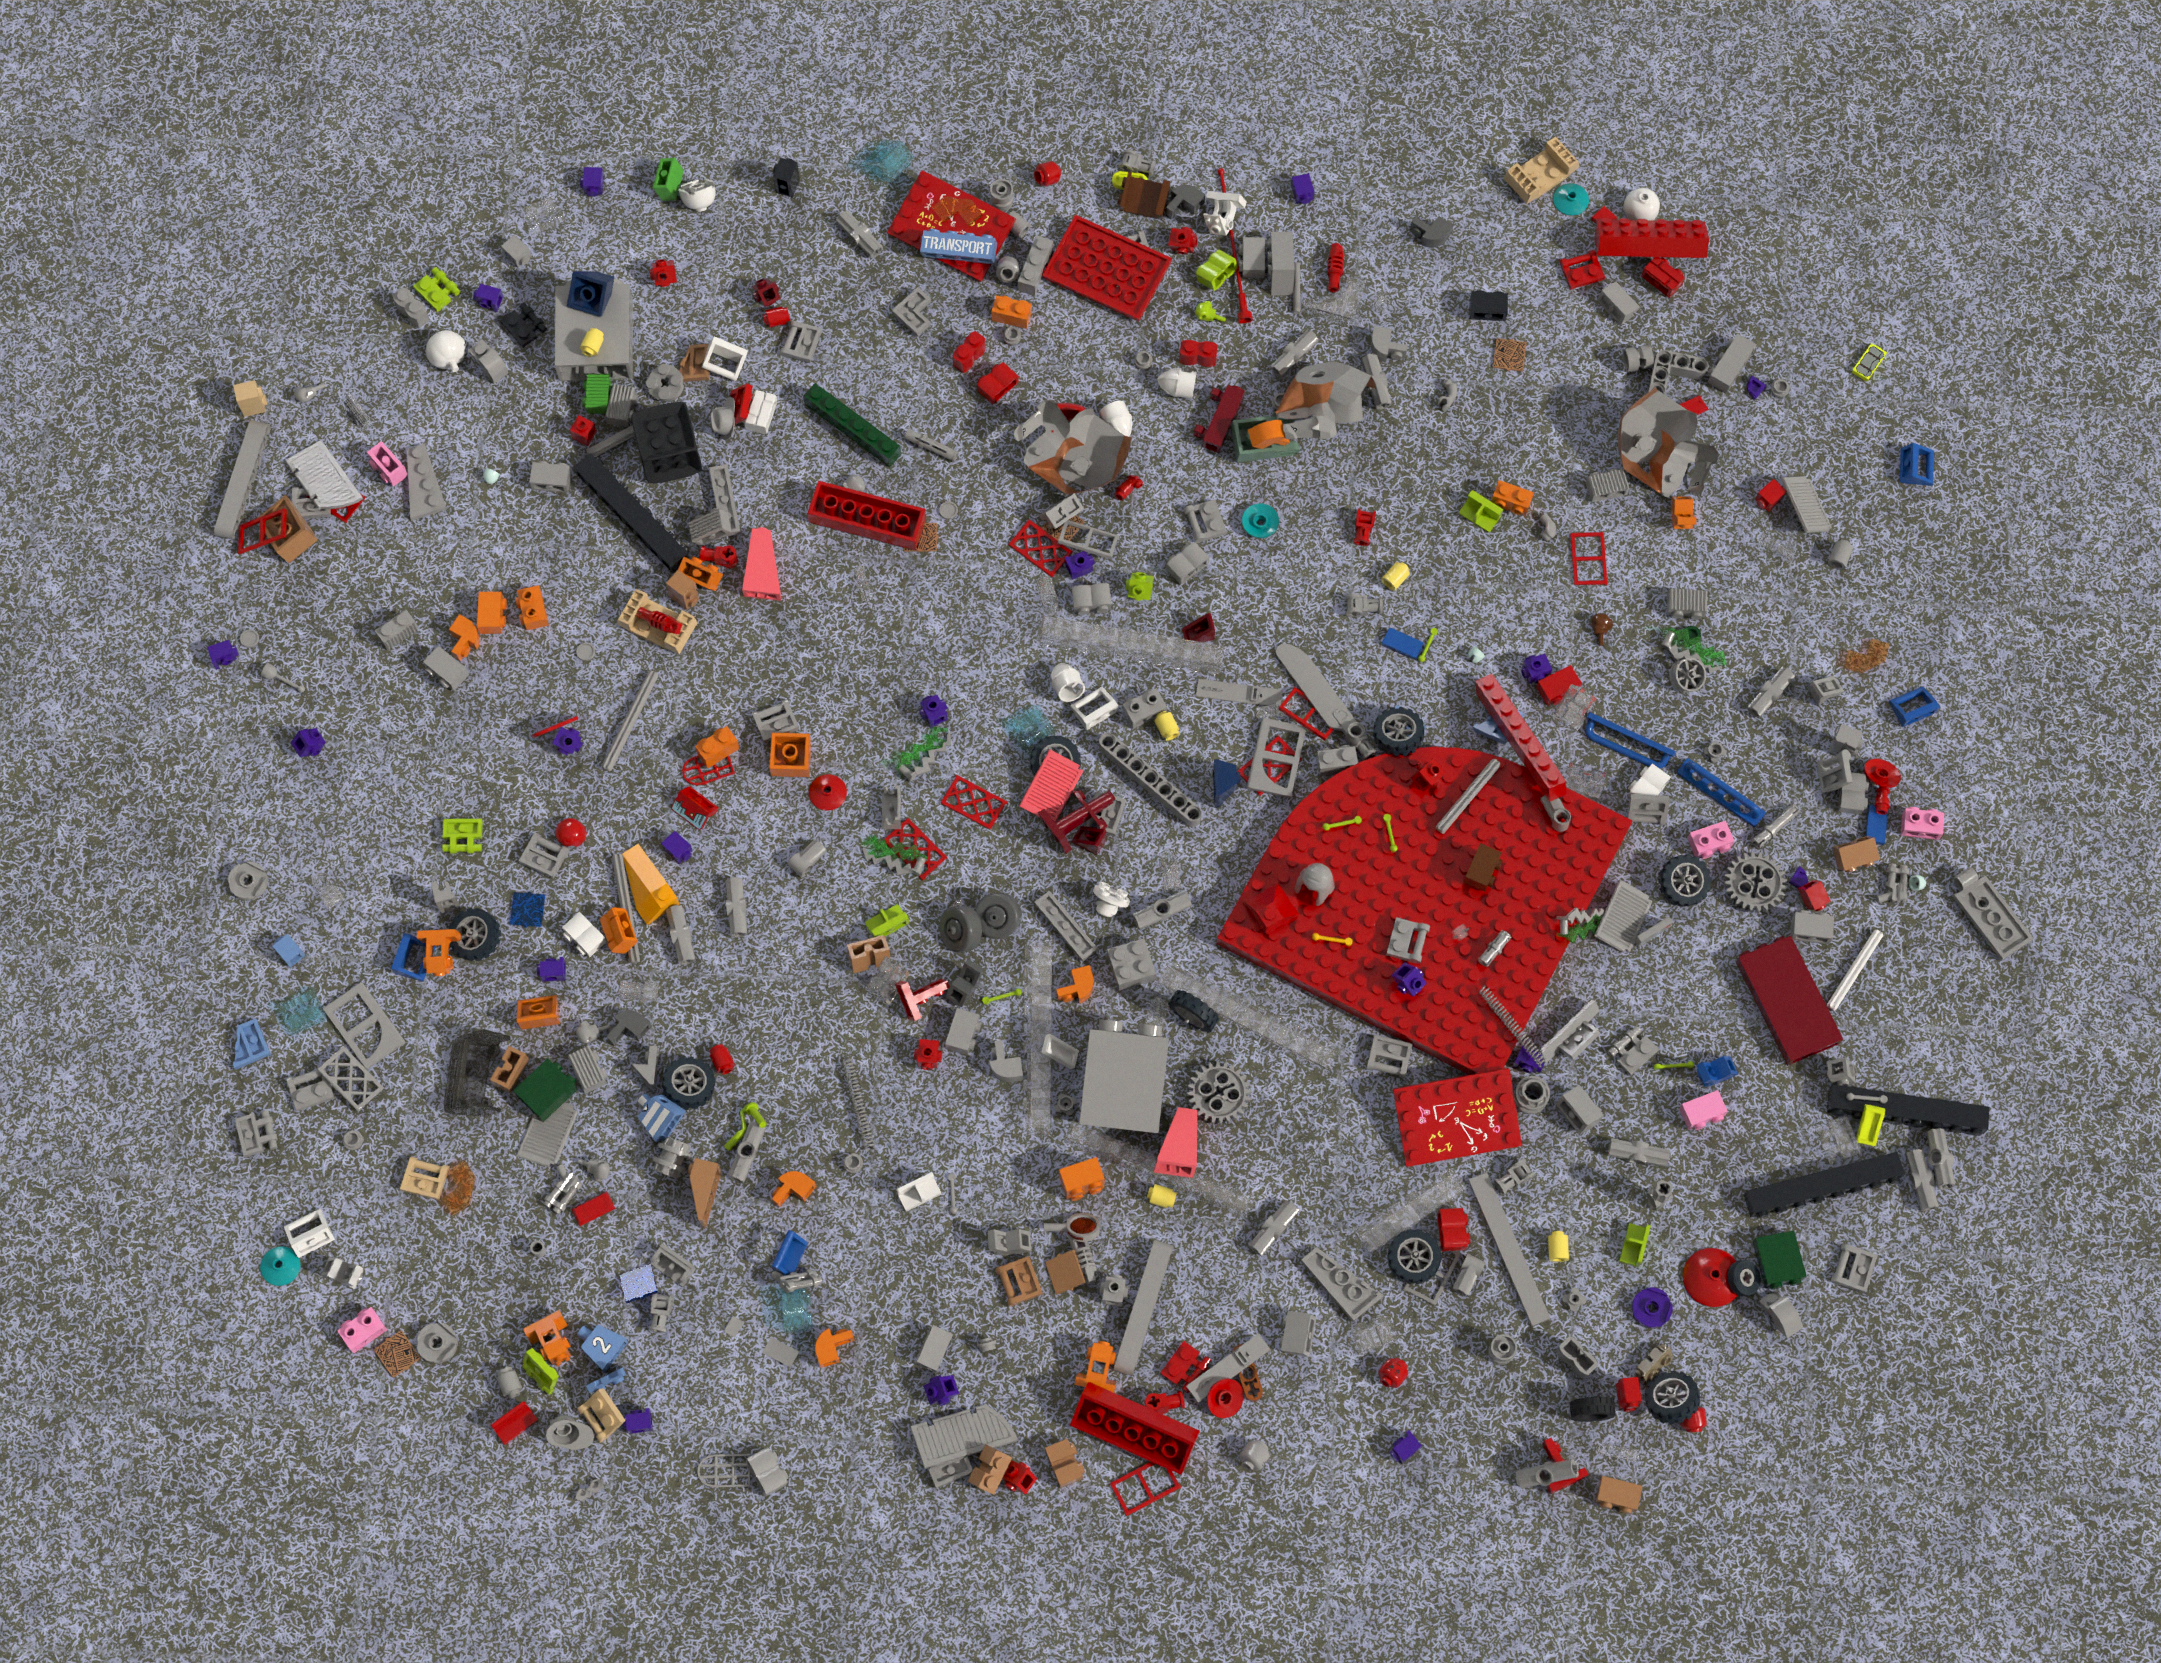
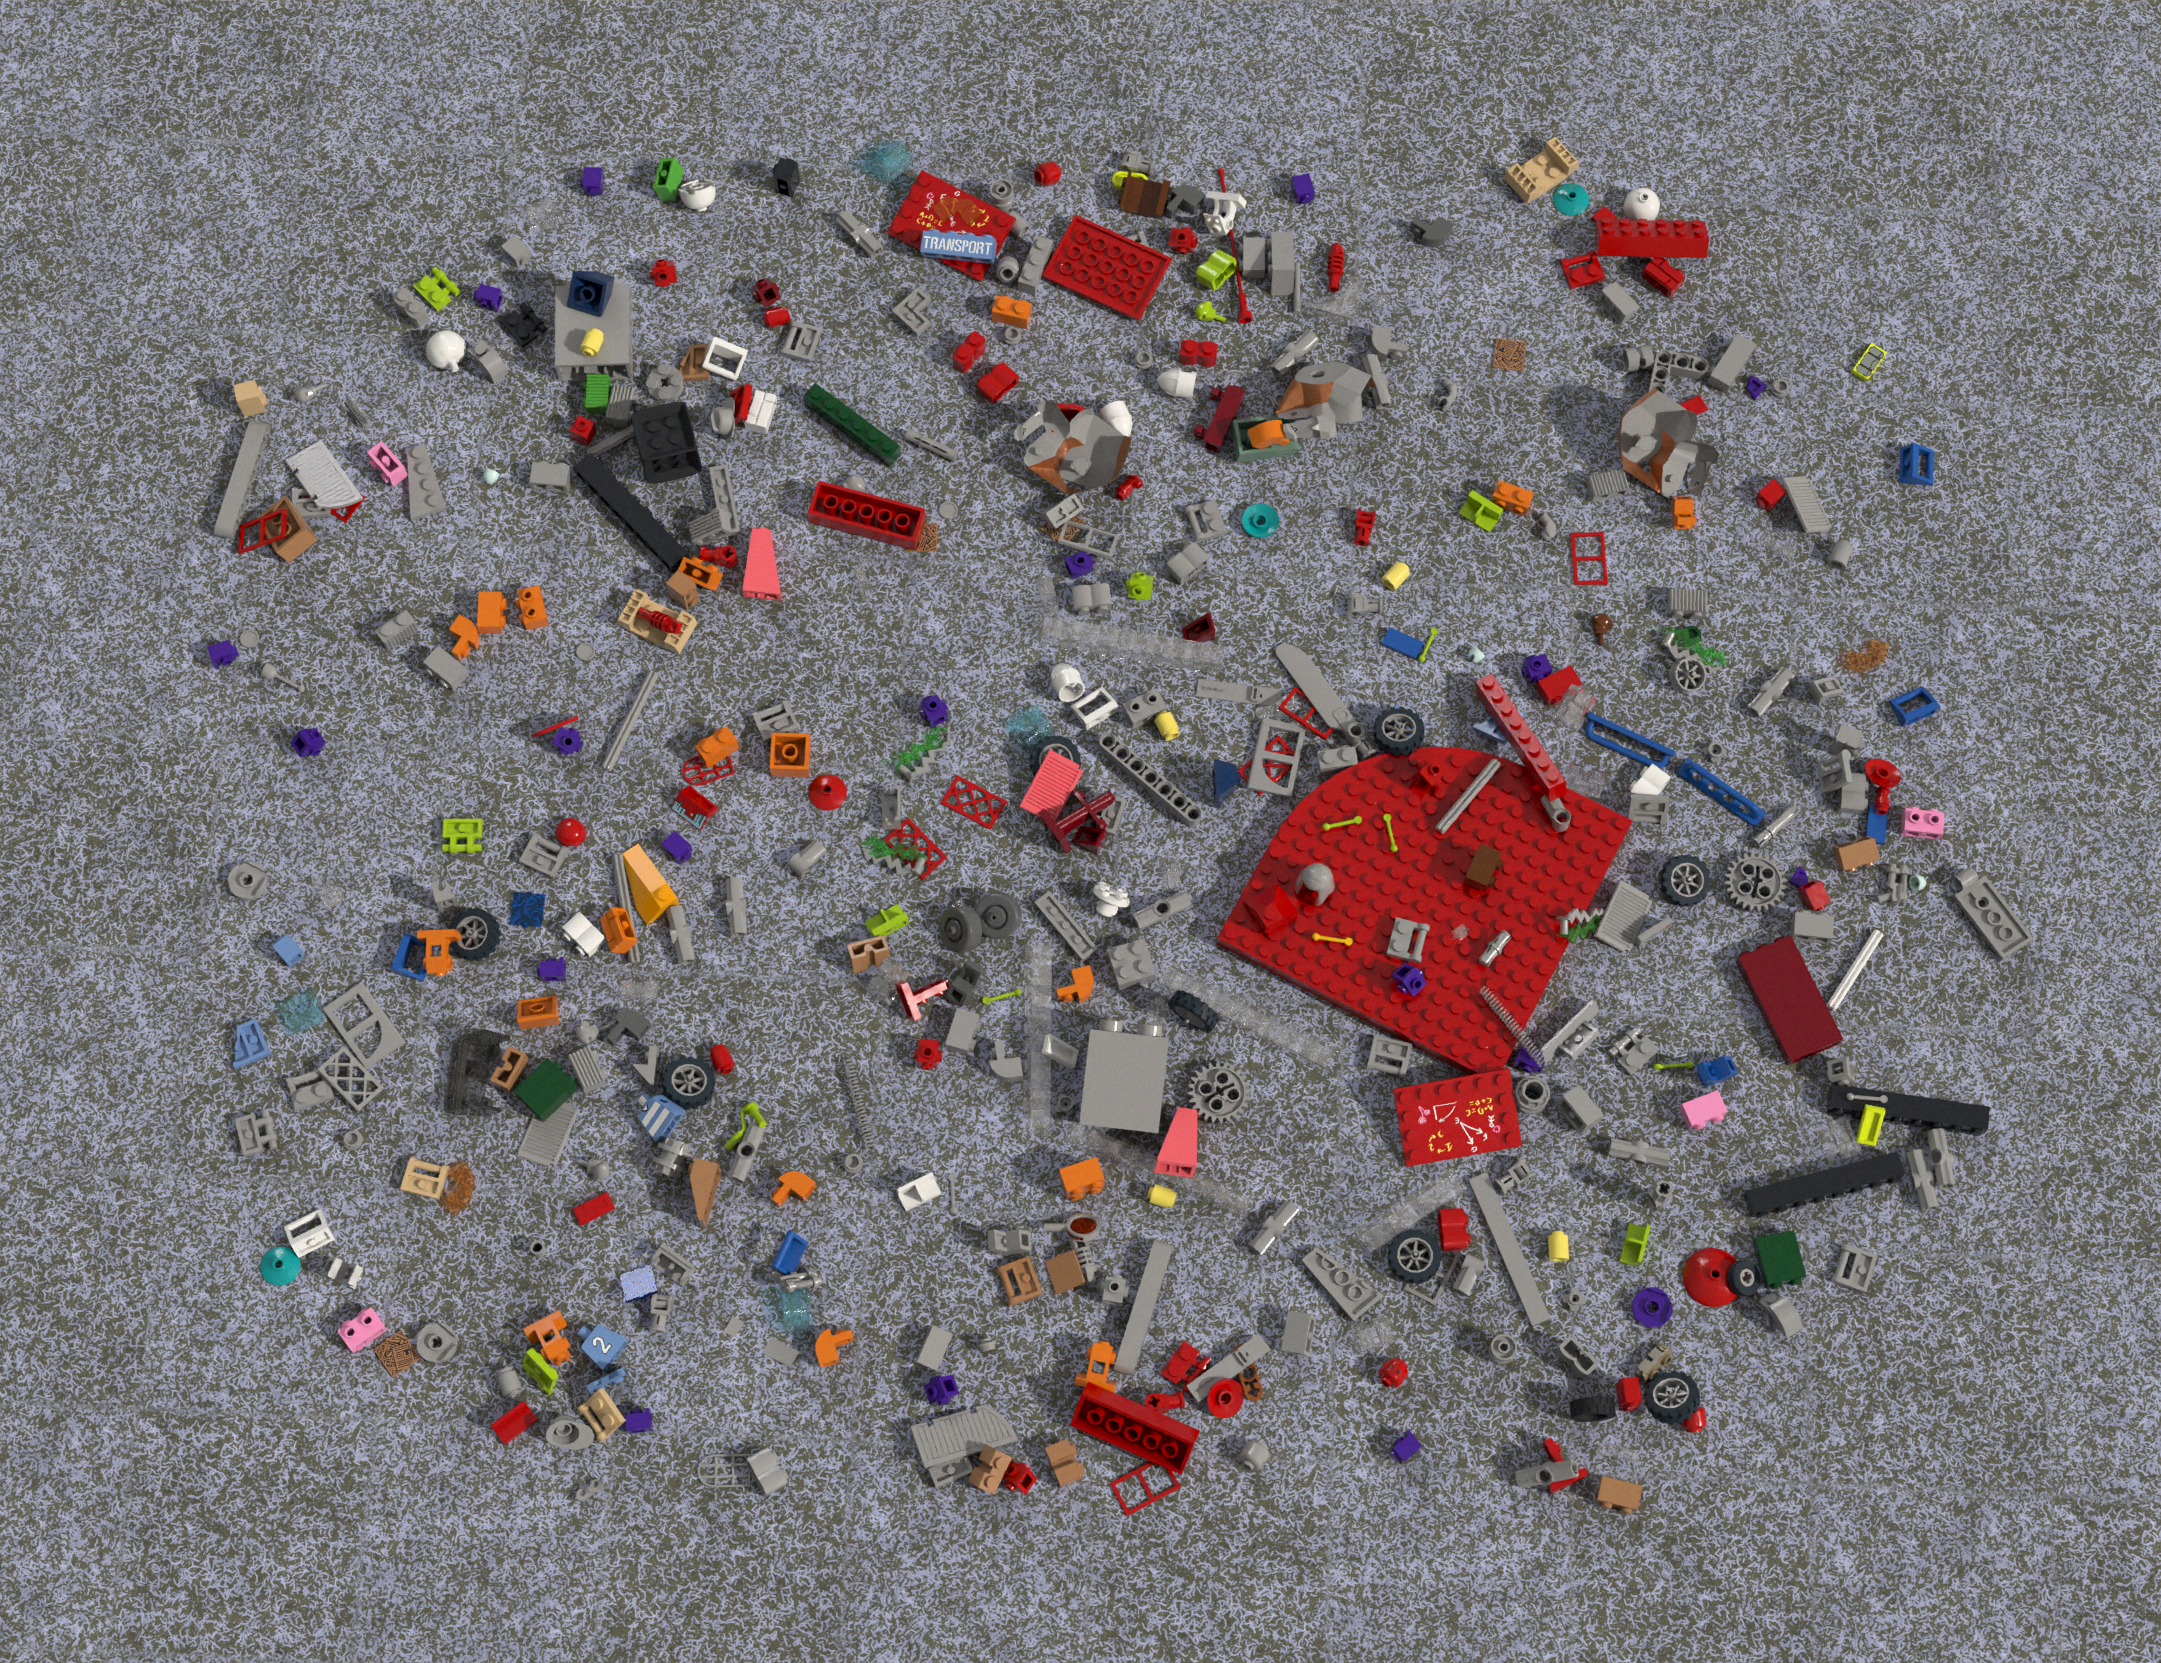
(569, 1185): light grey piece -> none
(1040, 533): red window -> none
(1488, 305): black brick -> none
(1711, 840): bright pink brick -> none

